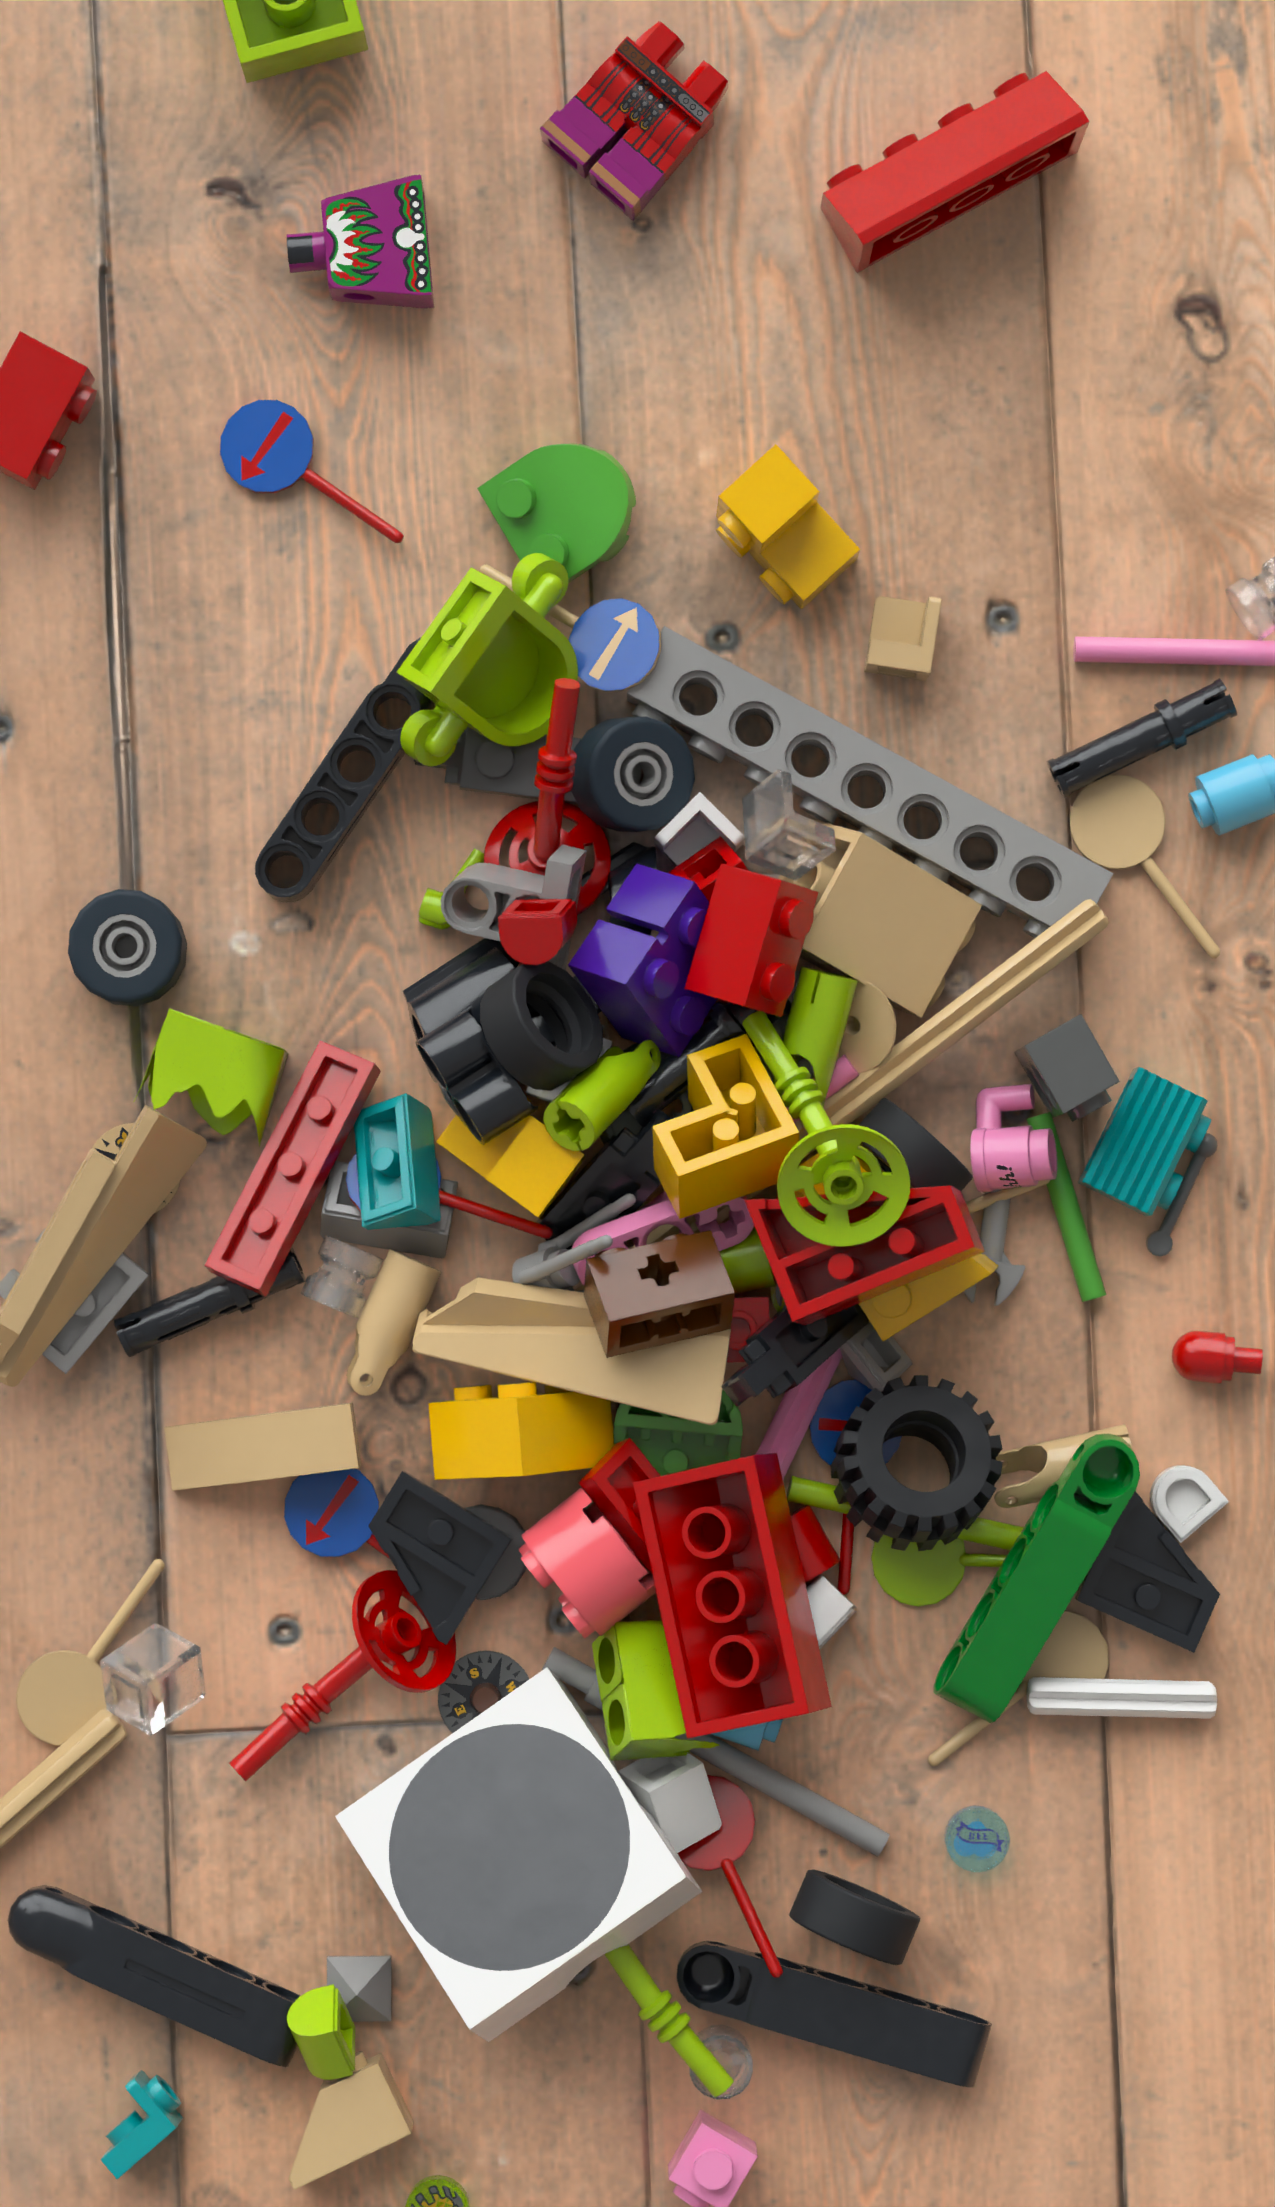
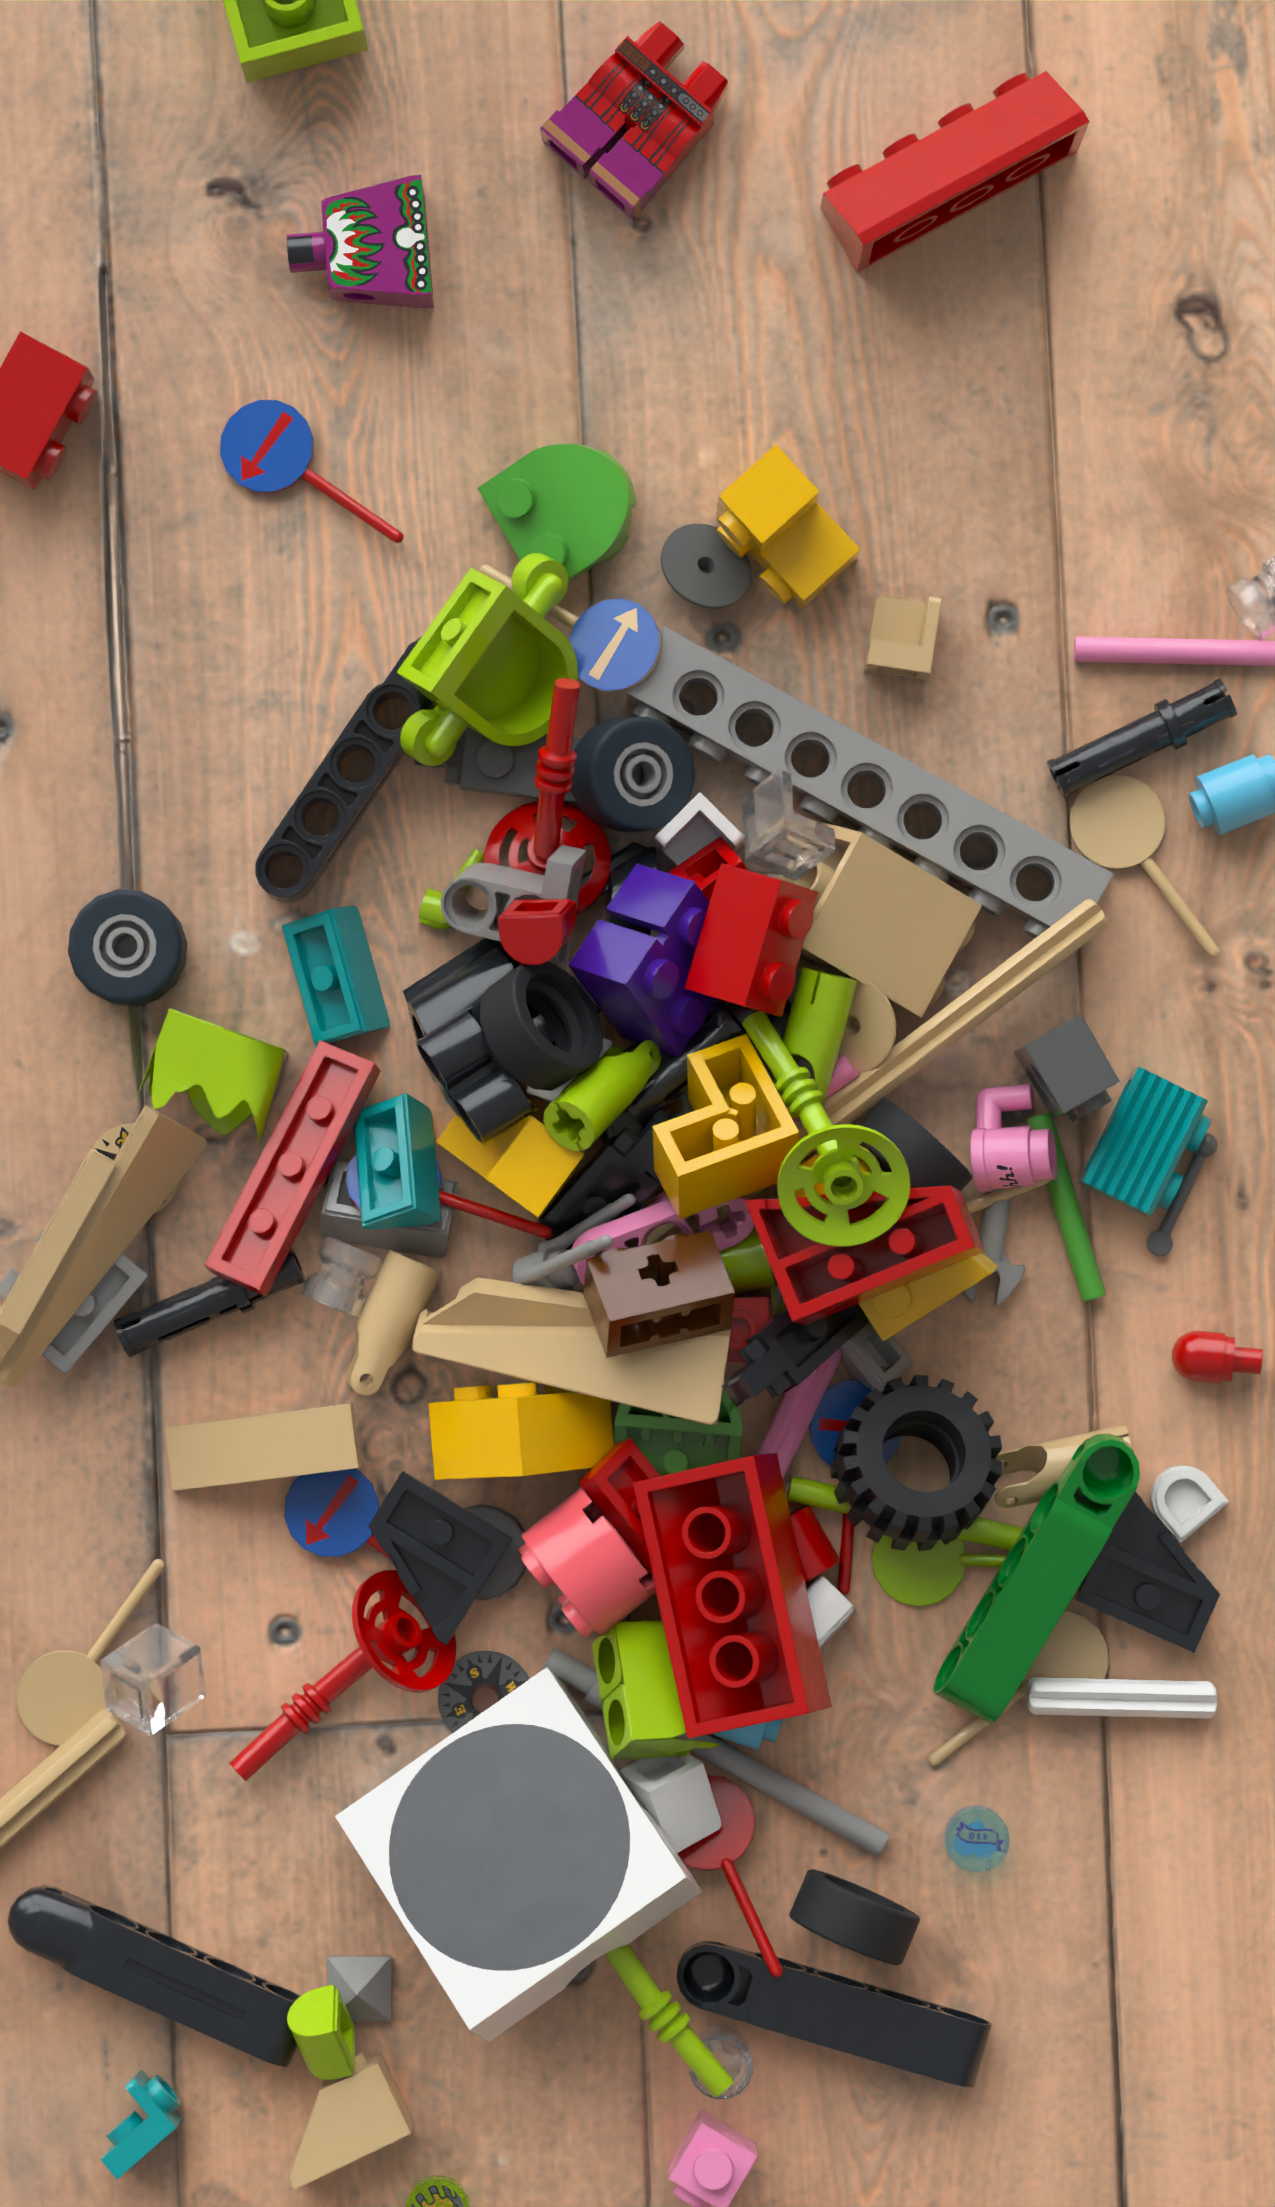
(336, 975): none -> teal slope
(704, 567): none -> dark grey piece

